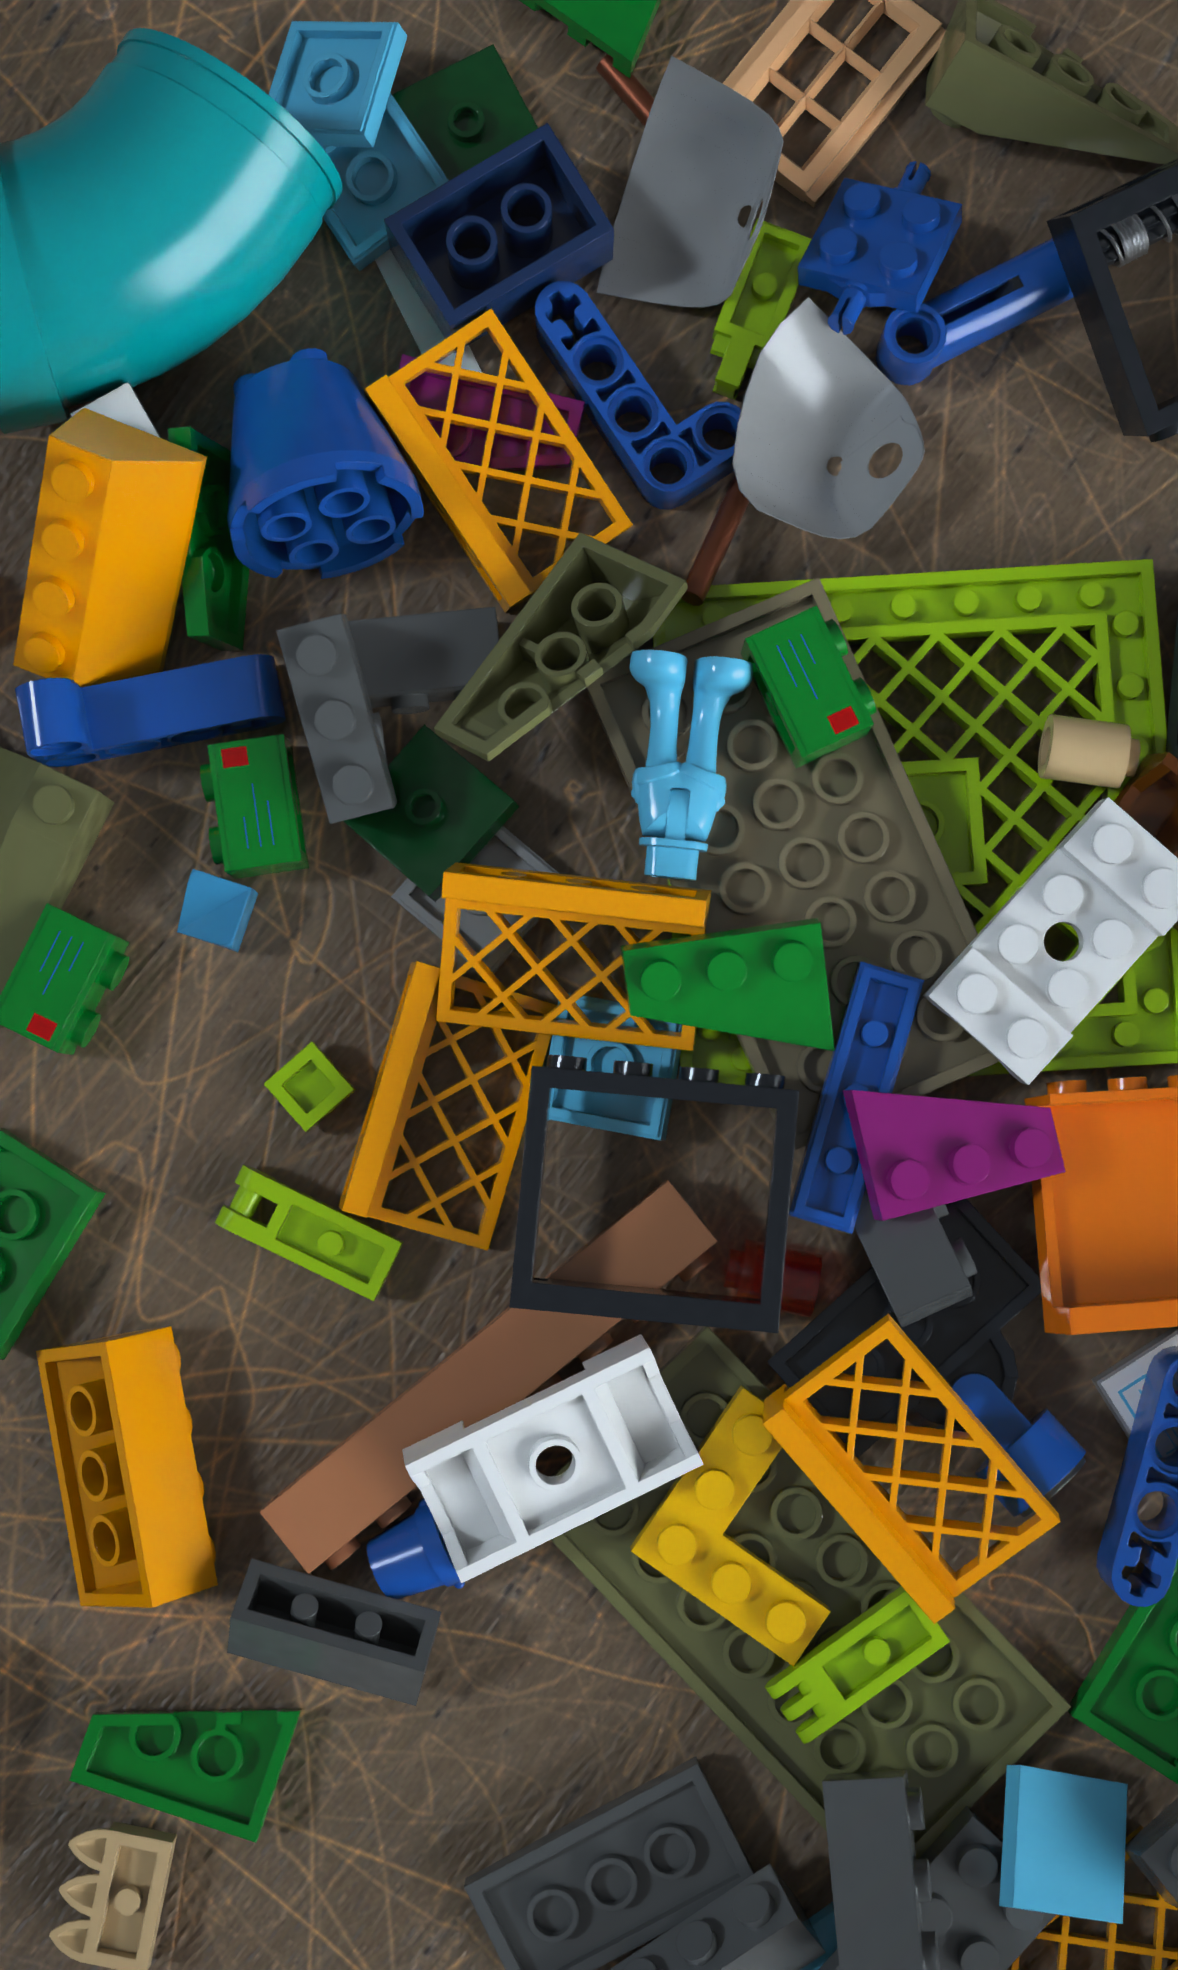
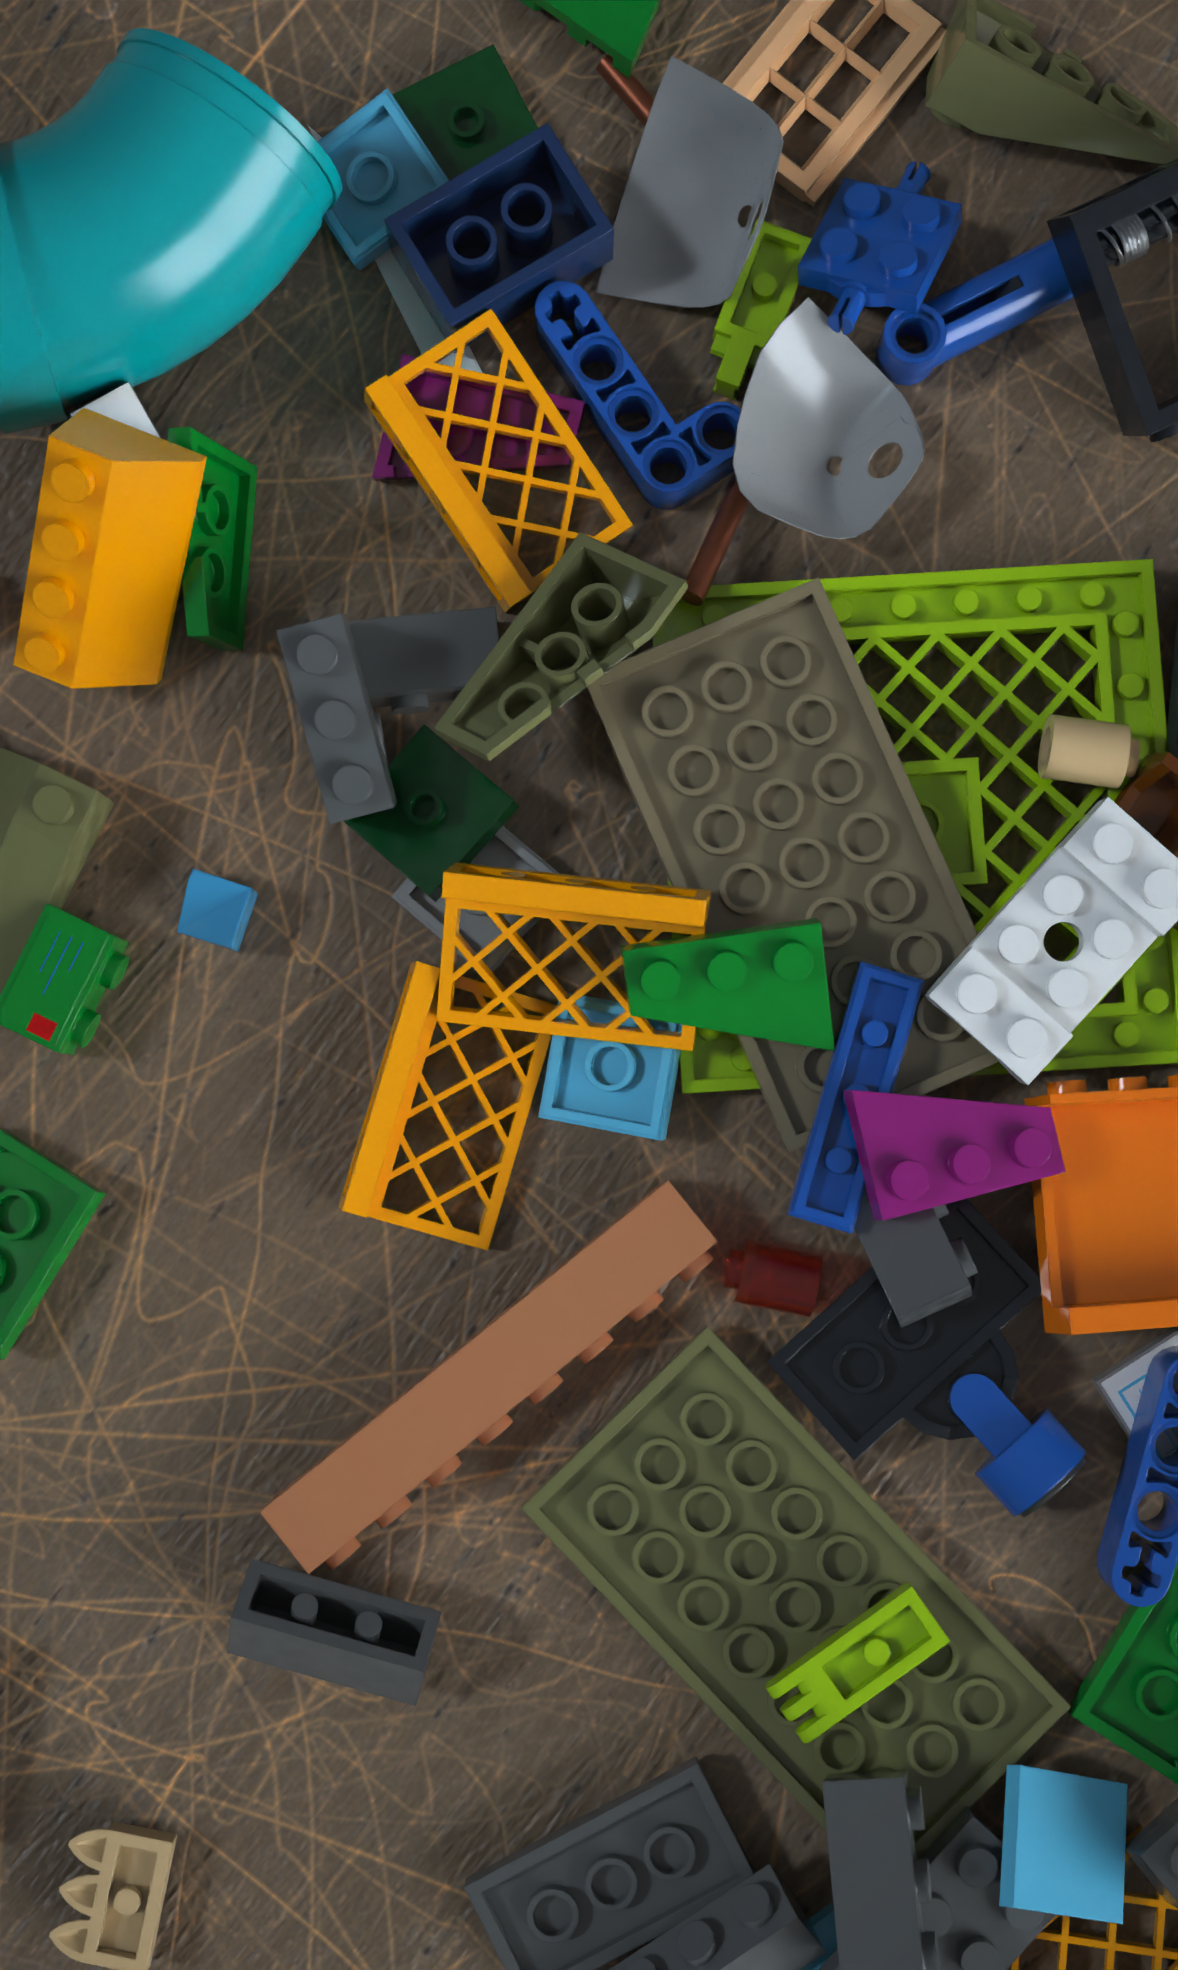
(127, 1469): light orange slope -> none
(148, 712): blue beam -> none
(191, 1763): green wing -> none
(255, 807): green brick -> none
(309, 1086): lime plate -> none
(311, 1233): lime plate -> none
(314, 472): blue cone -> none
(338, 78): medium azure tile -> none
(411, 1556): blue piece -> none
(486, 1478): white piece -> none
(643, 1303): black window -> none
(675, 797): medium azure piece -> none
(690, 1546): yellow plate -> none
(809, 685): green brick -> none
(868, 1507): light orange fence -> none

